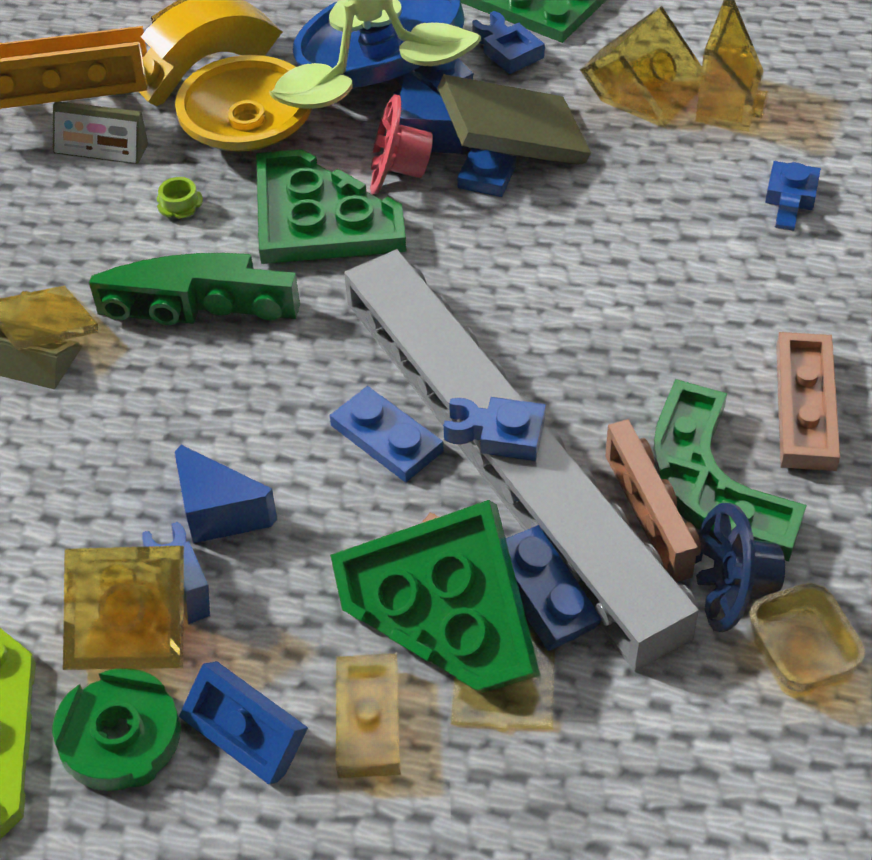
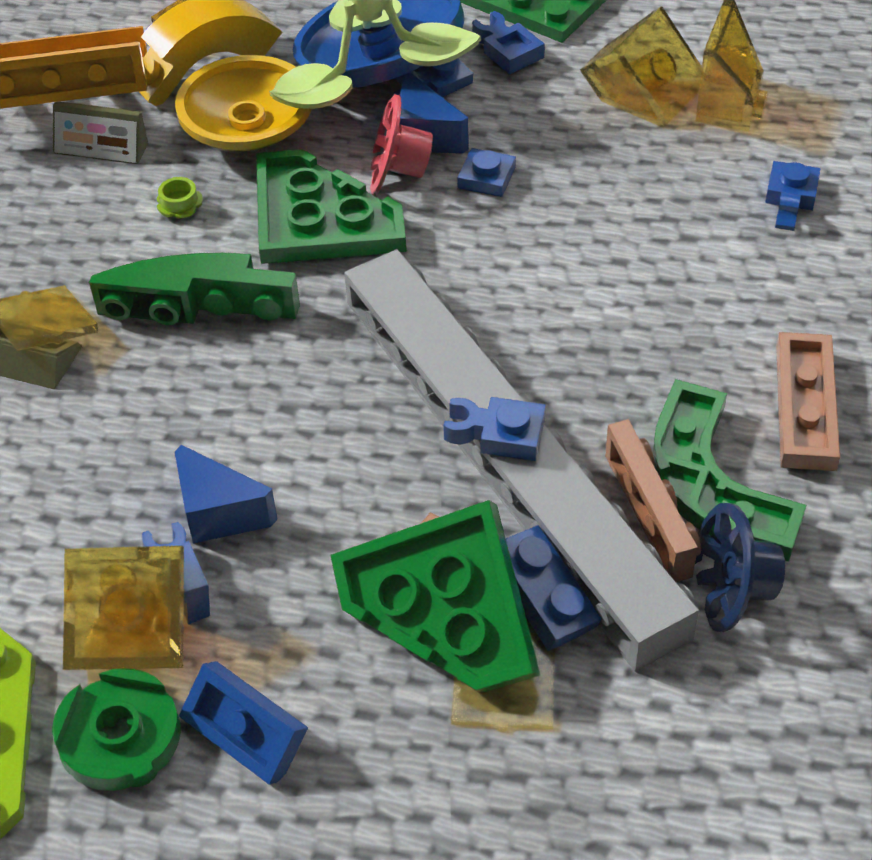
(367, 716): clear yellow plate -> none
(386, 433): plate -> none
(513, 120): olive tile -> none
(805, 639): clear yellow piece -> none

